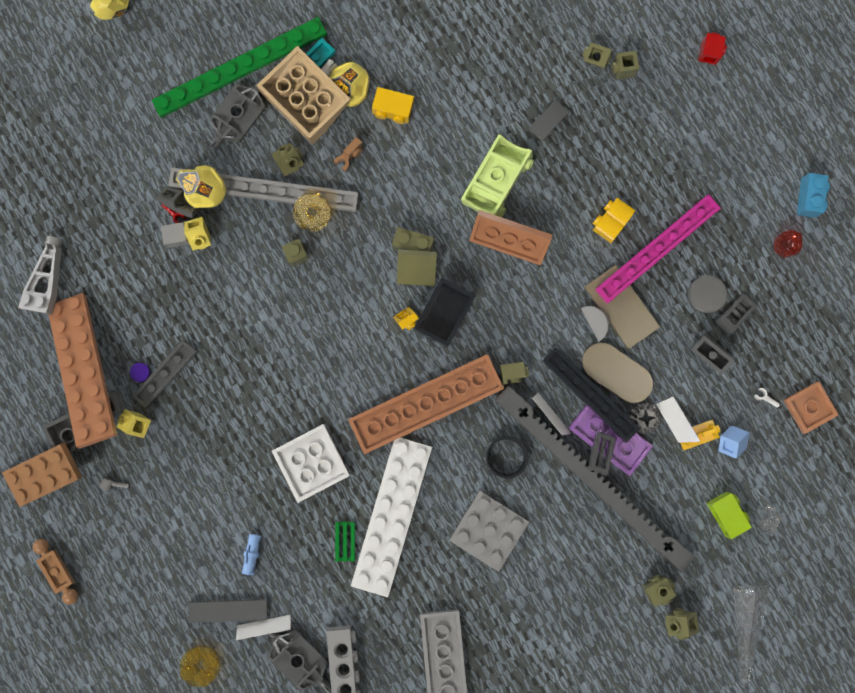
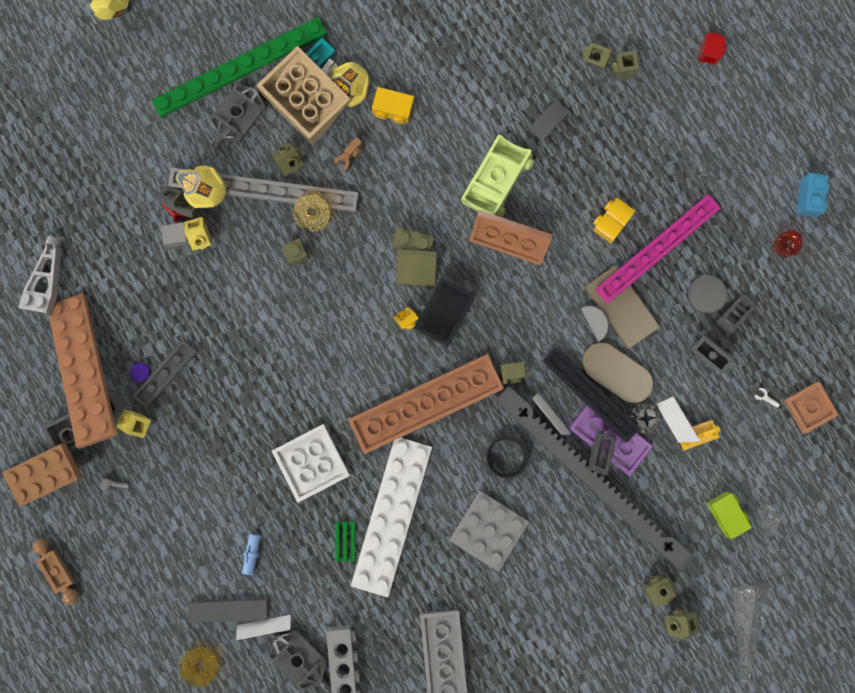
(733, 441): light blue panel -> none

